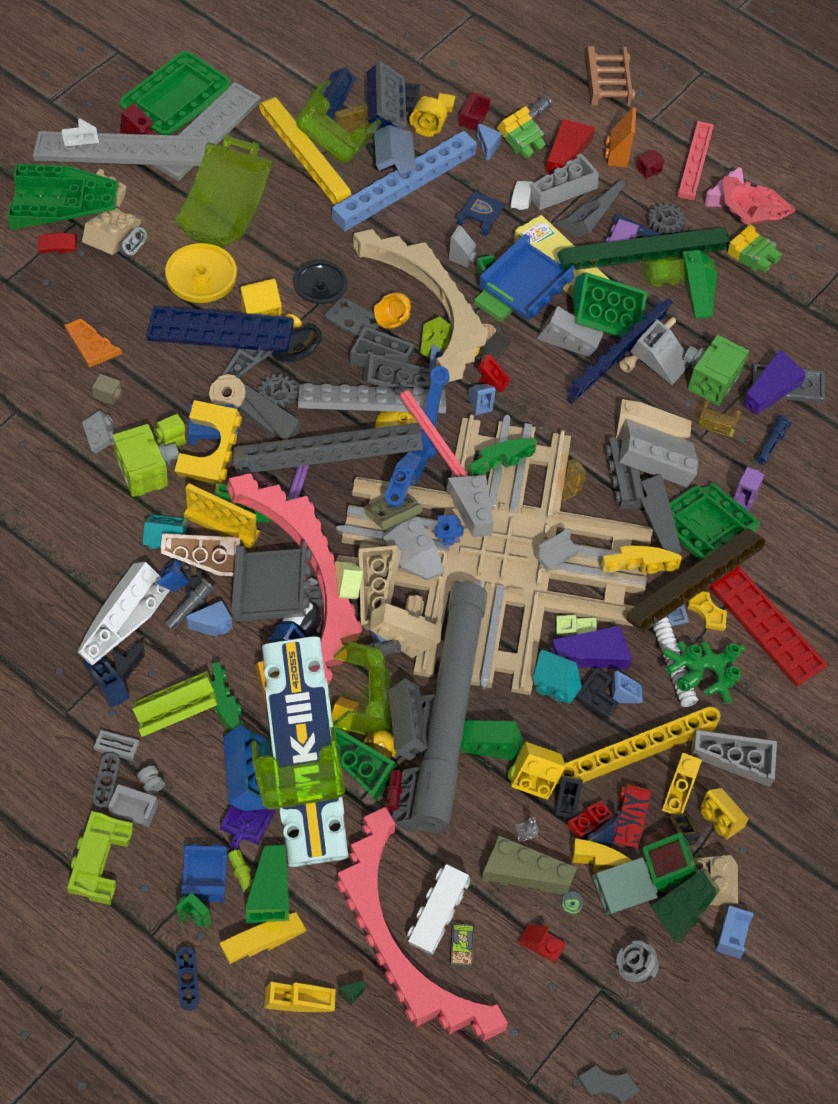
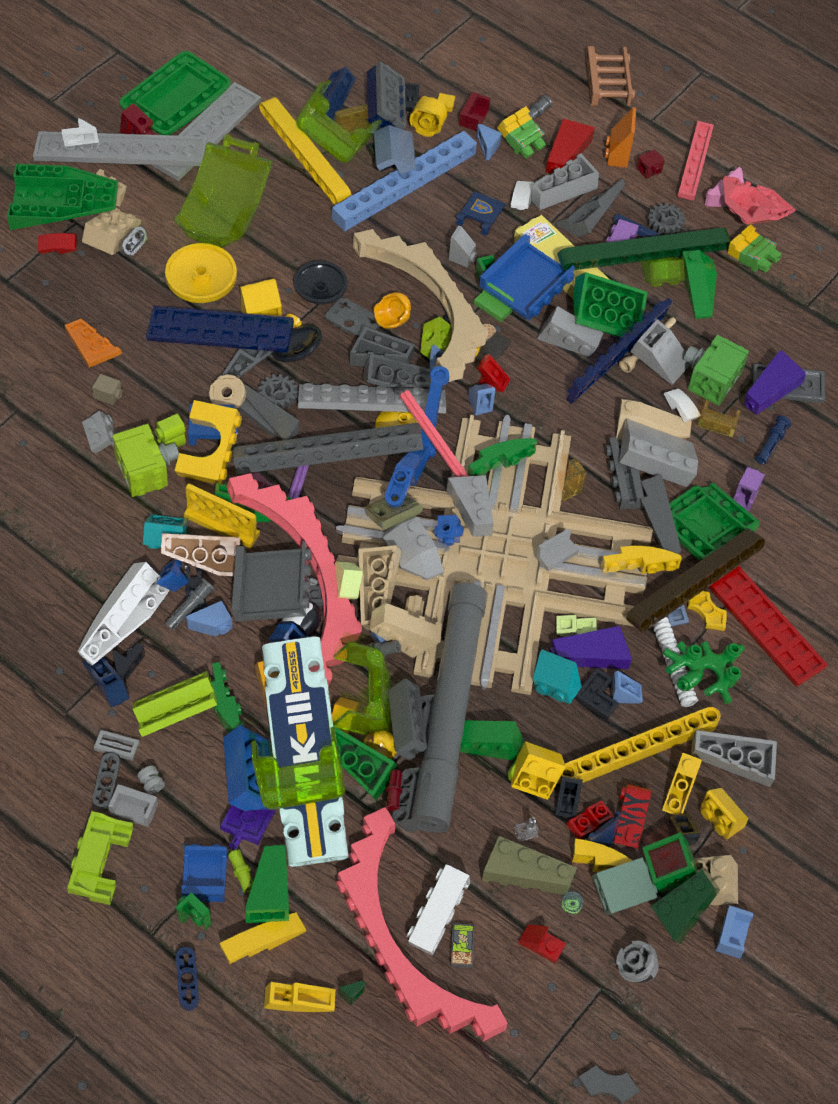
(684, 405): none -> white slope

